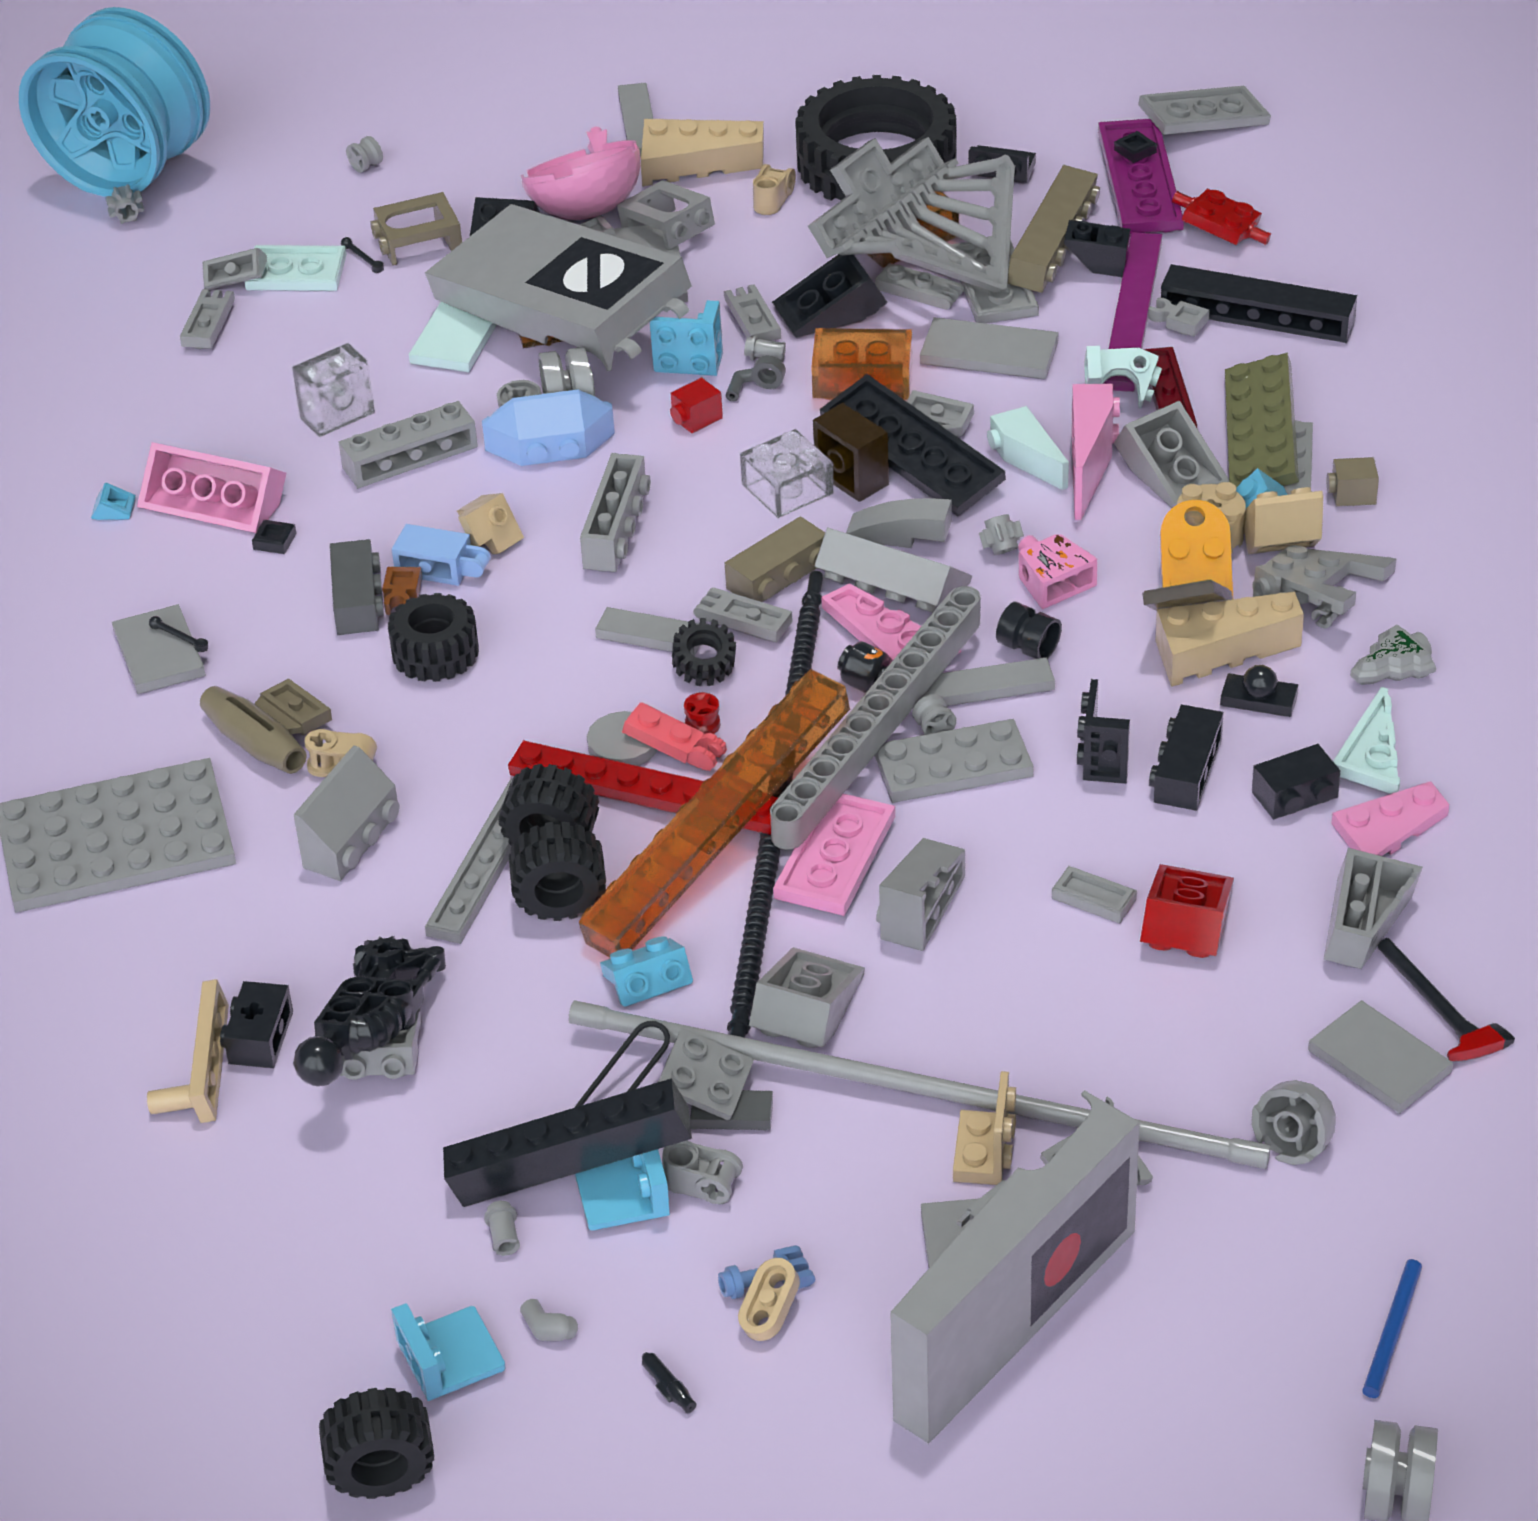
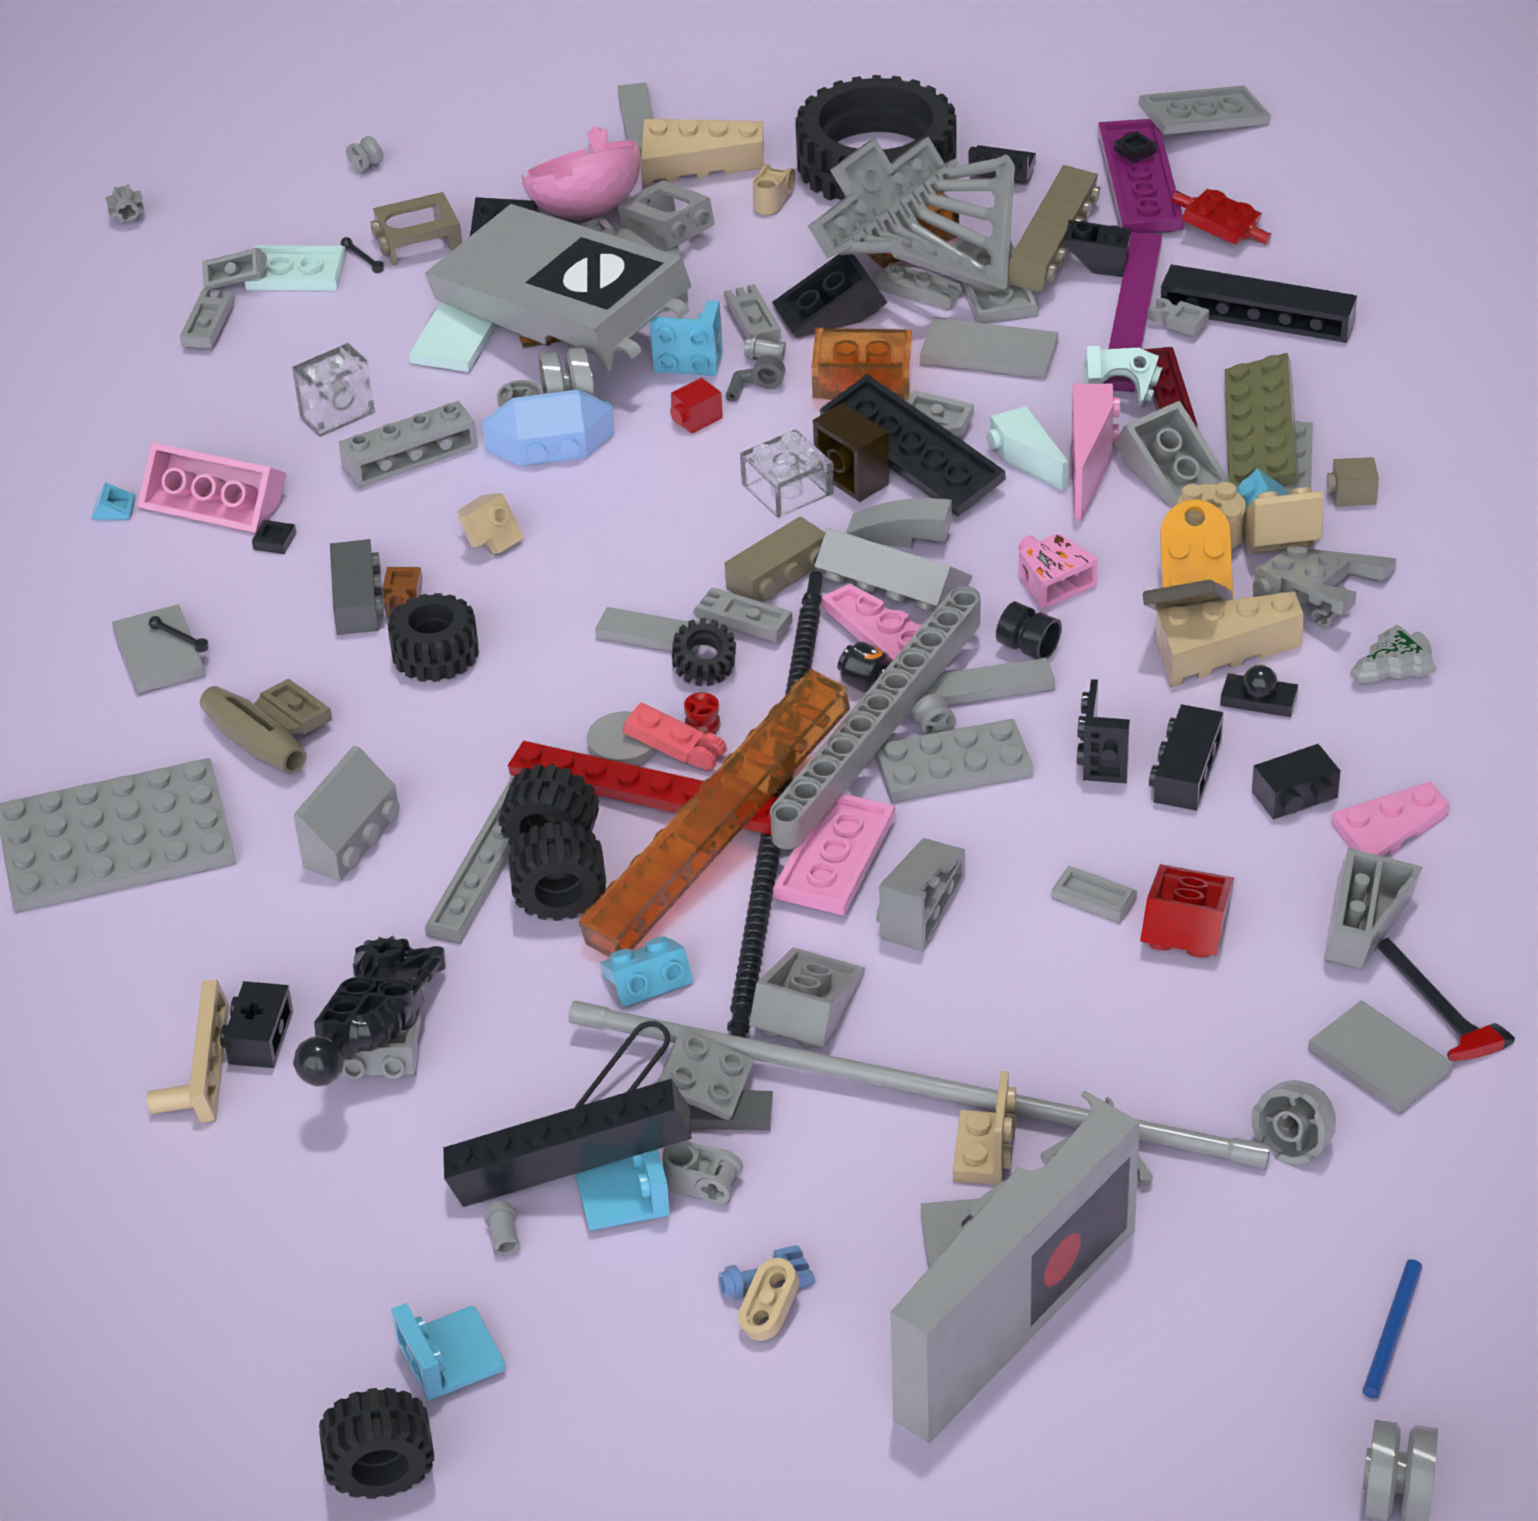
(114, 101): medium azure wheel -> none
(334, 749): tan piece -> none
(440, 553): light blue brick -> none
(548, 1325): light grey arm -> none
(614, 512): light grey brick -> none
(667, 1383): black piece -> none
(1001, 534): light grey gear -> none
(1370, 749): light aqua wing -> none

